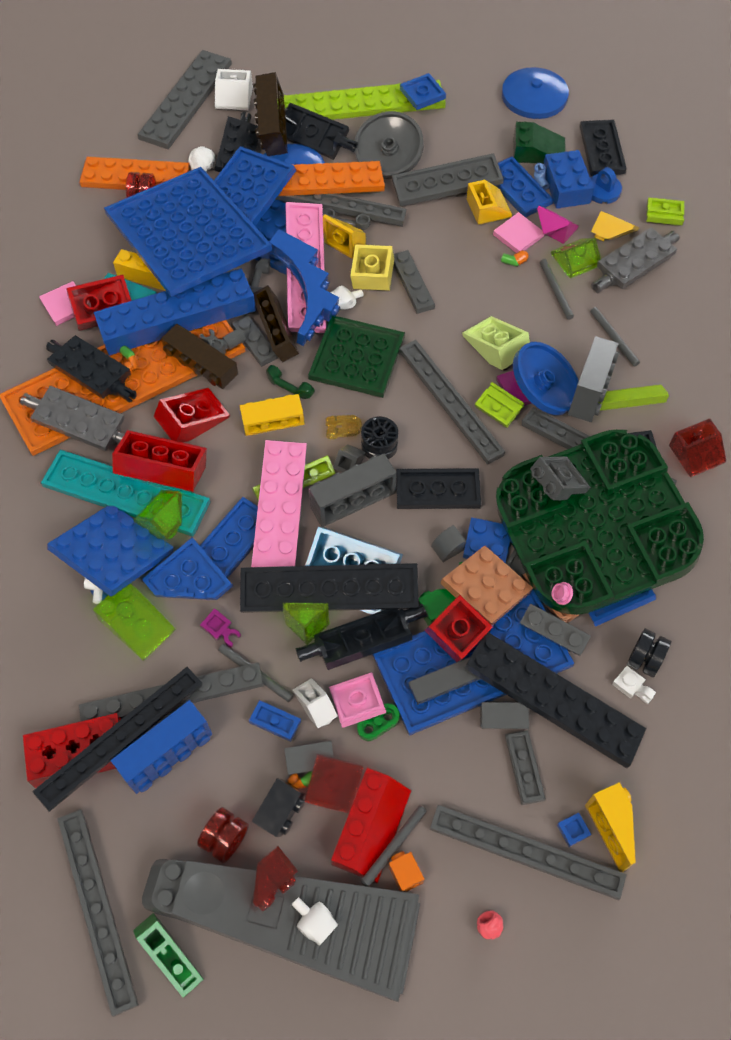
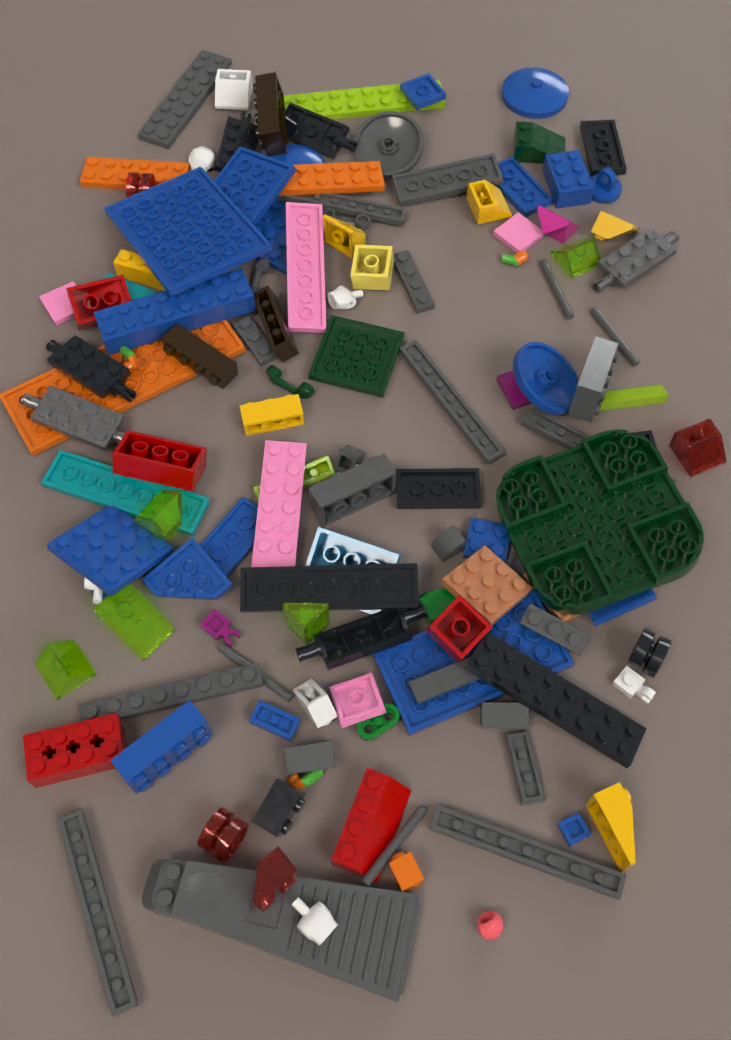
(64, 667): none -> clear neon green slope
(116, 739): black plate -> none
(167, 955): green slope -> none
(190, 414): red slope -> none
(228, 342): dark grey bar -> none
(302, 262): blue arch -> none
(333, 783): clear red plate -> none
(350, 426): clear yellow plate -> none
(379, 437): black wheel -> none
(496, 341): yellowish green slope -> none
(499, 405): lime plate -> none
(540, 175): medium blue arm -> none
(558, 477): dark grey plate -> none
(562, 593): bright pink plate -> none
(665, 211): lime plate -> none

